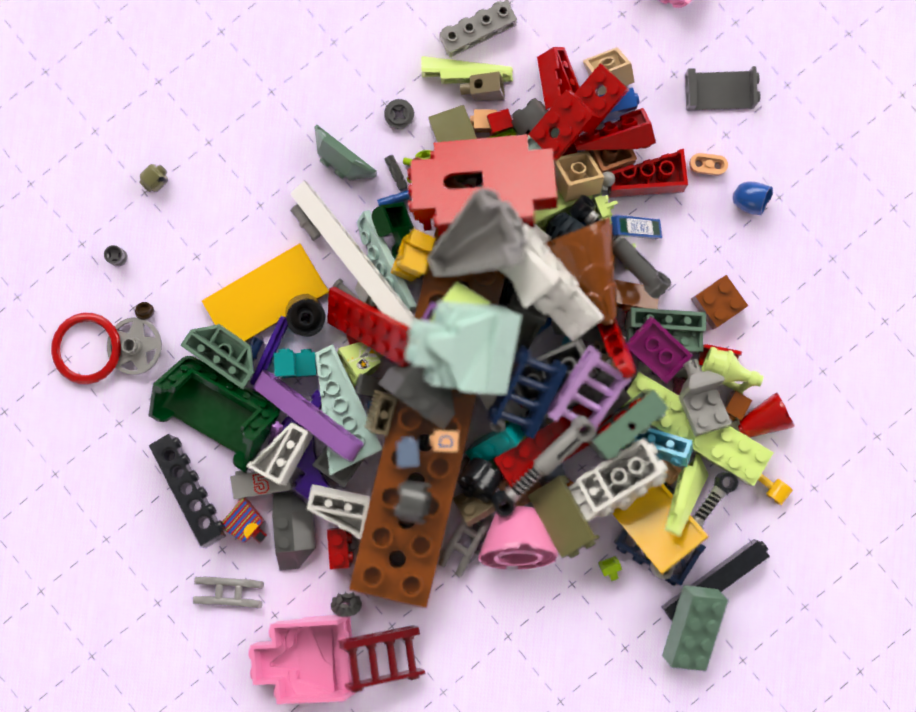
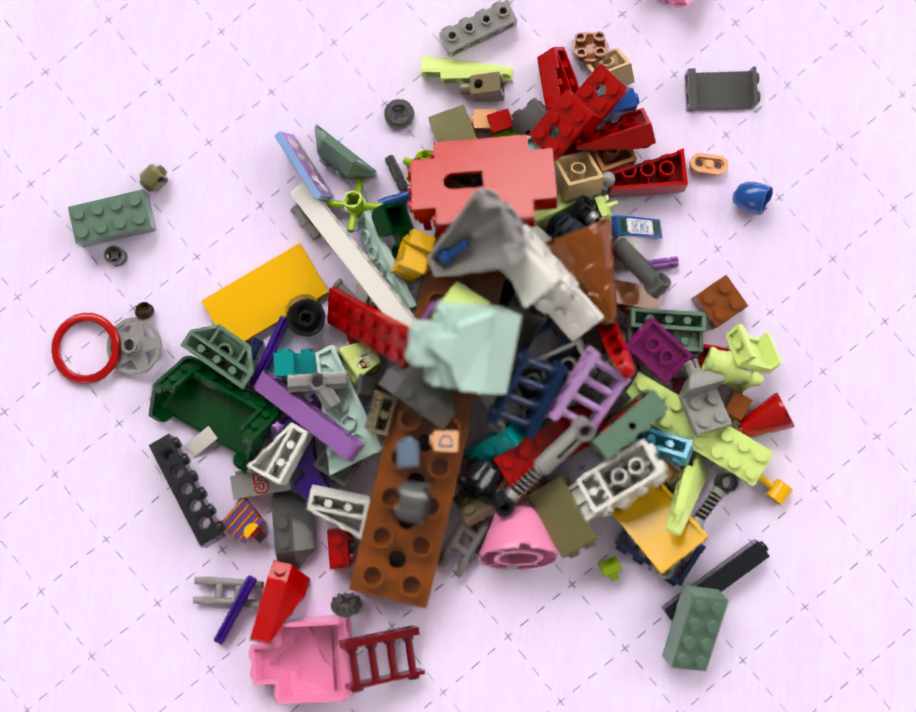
(112, 218): none -> sand green brick
(201, 441): none -> white sticker
(235, 609): none -> dark purple axle
(281, 595): none -> red wedge
(304, 166): none -> tile
(326, 392): none -> light grey piece
(354, 204): none -> lime bar
(446, 255): none -> blue bar
(590, 46): none -> dark orange dish
(663, 263): none -> medium lavender axle
(753, 352): none -> yellowish green panel

